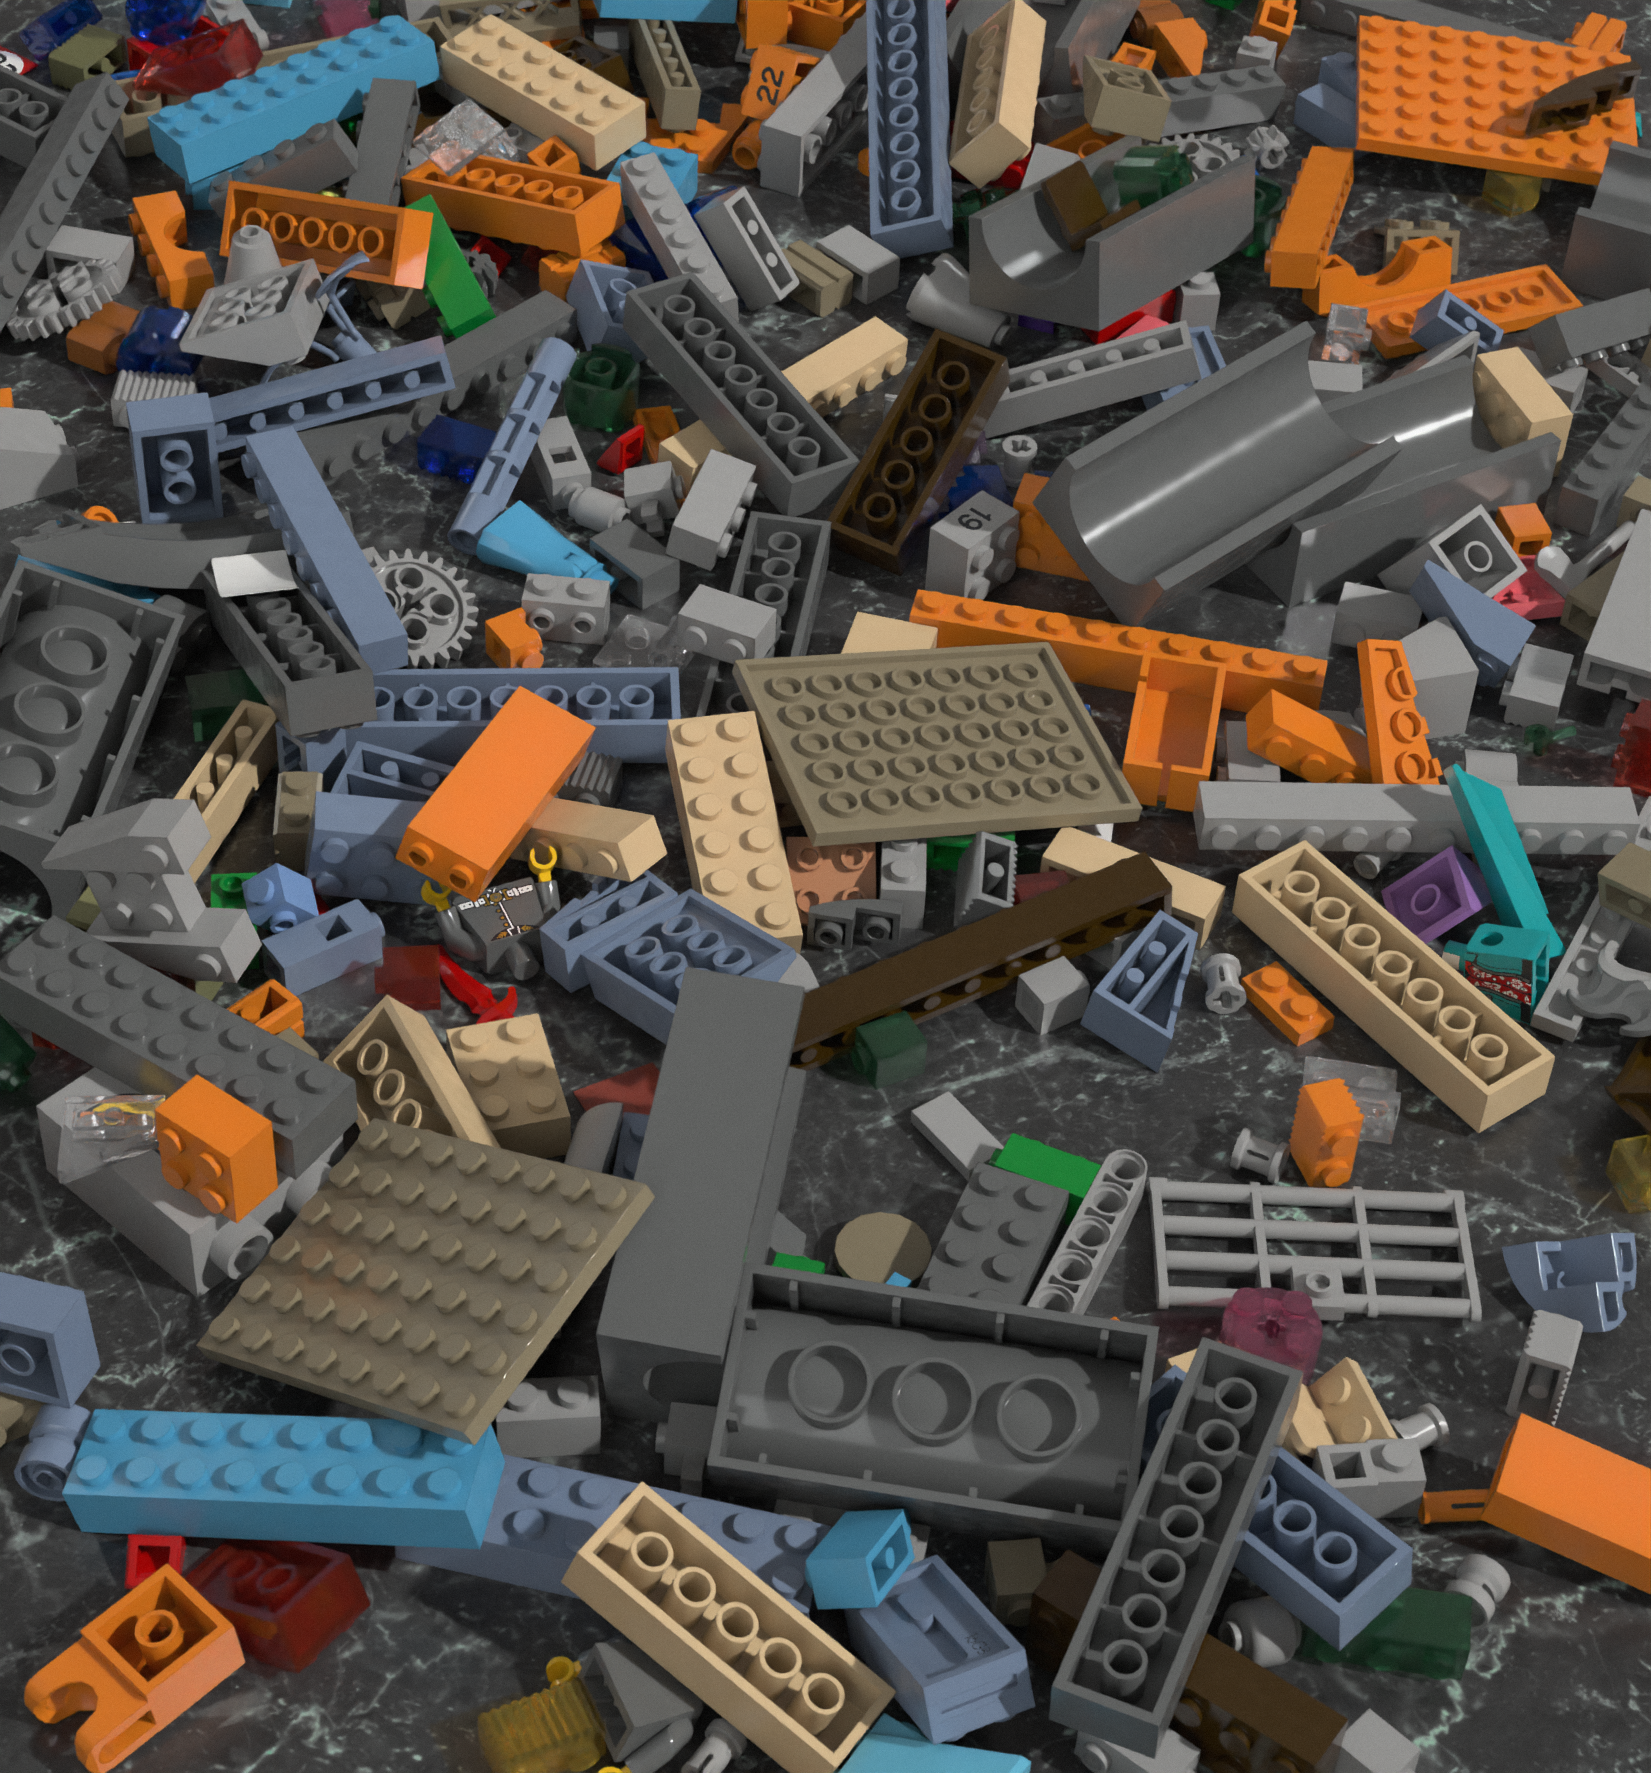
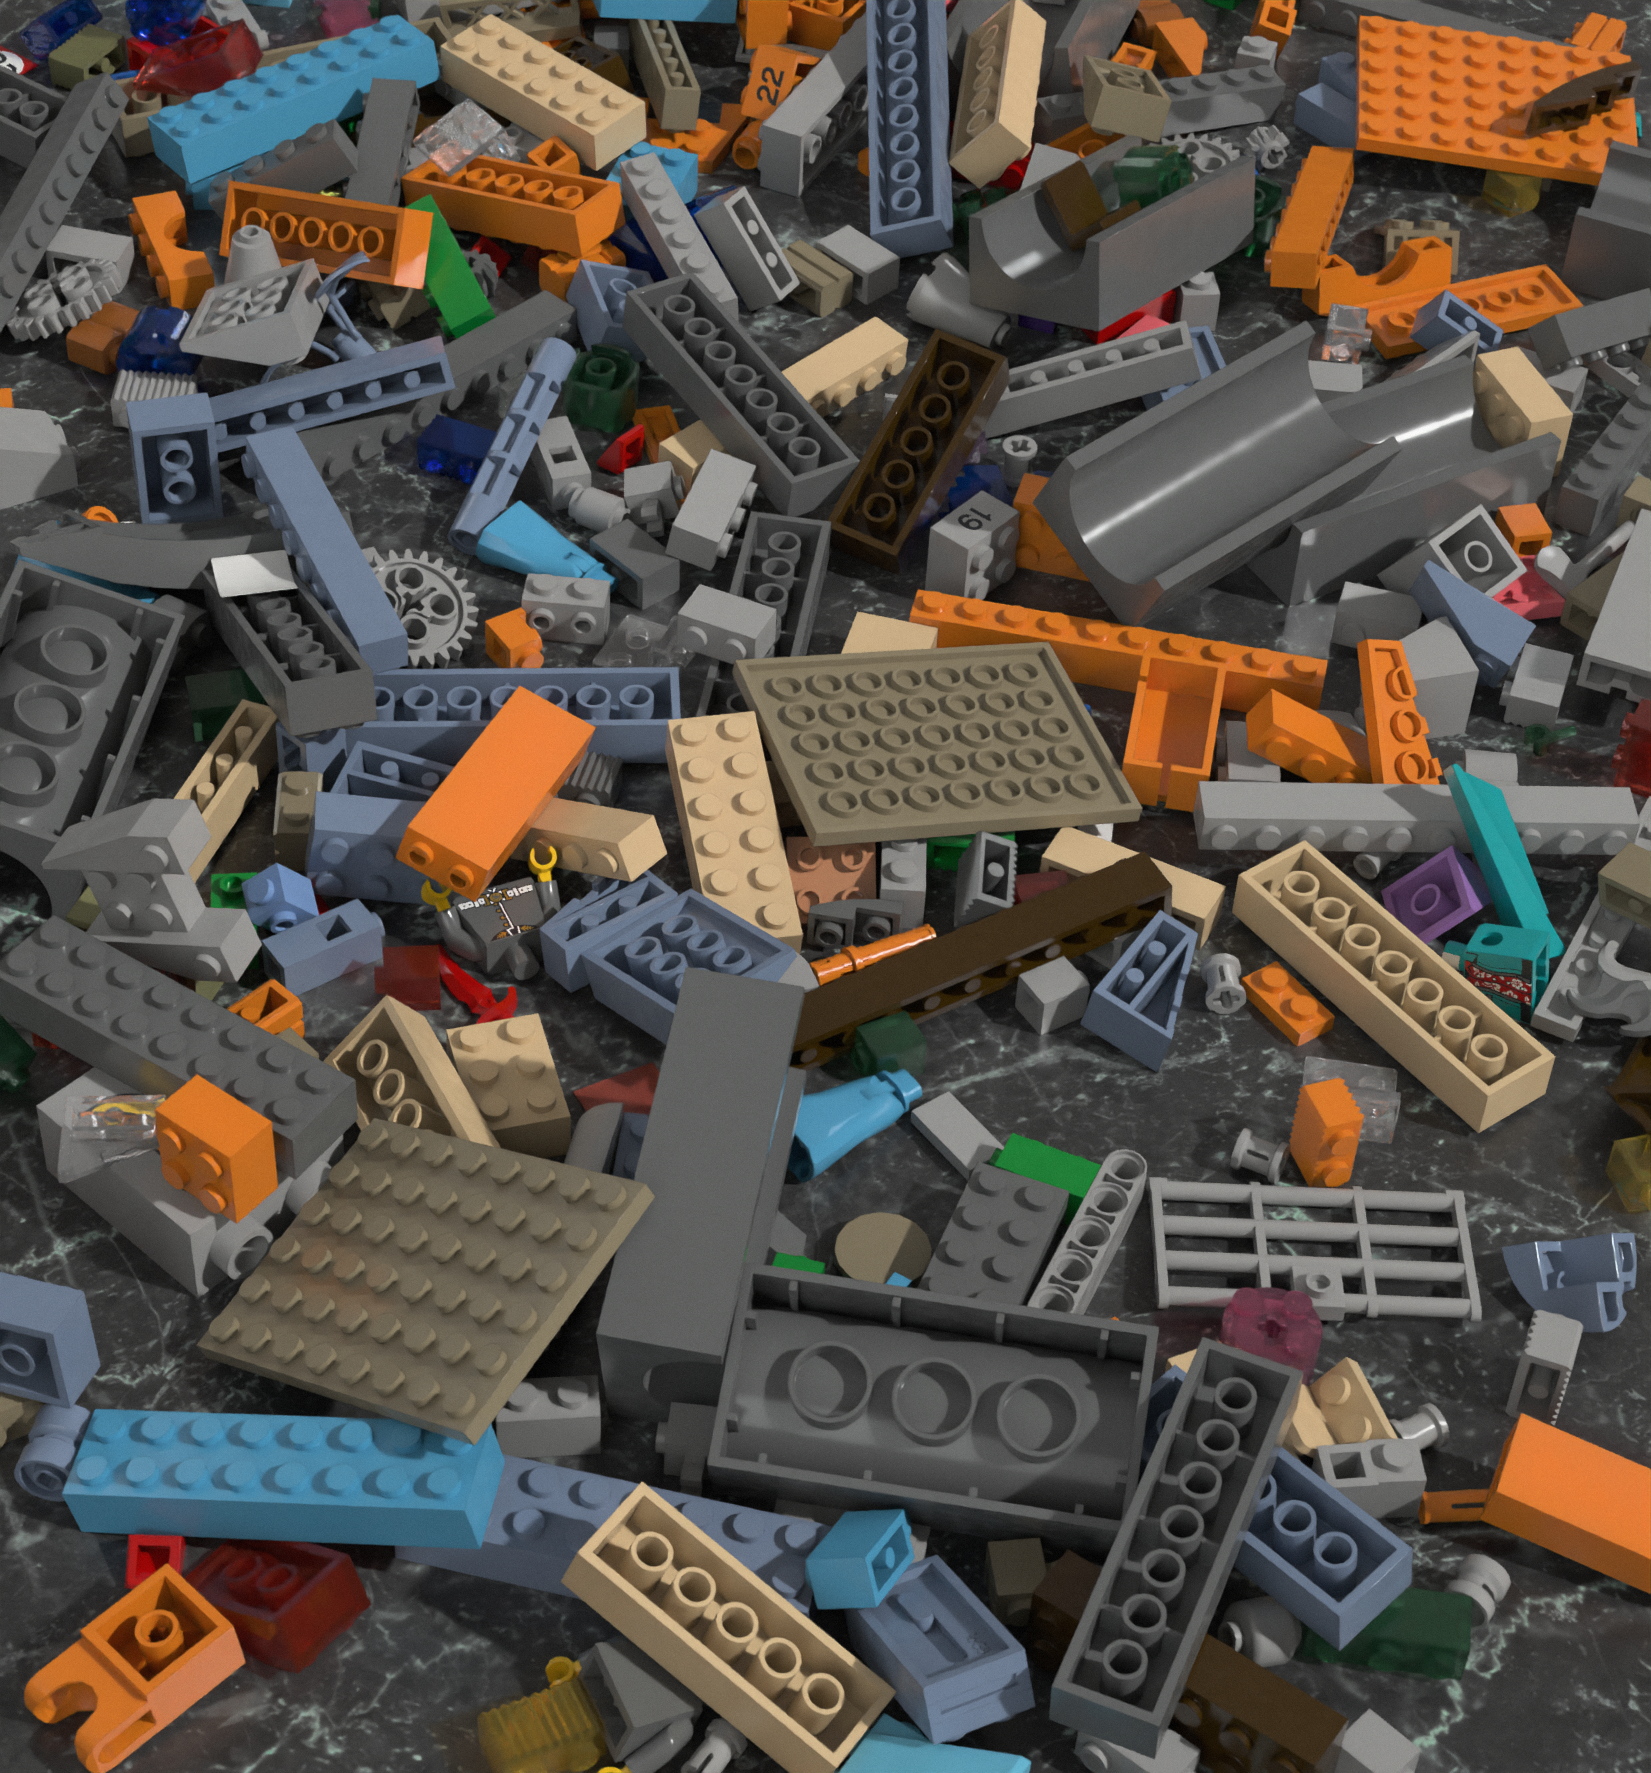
(845, 1116): none -> dark azure piece
(856, 959): none -> orange pin

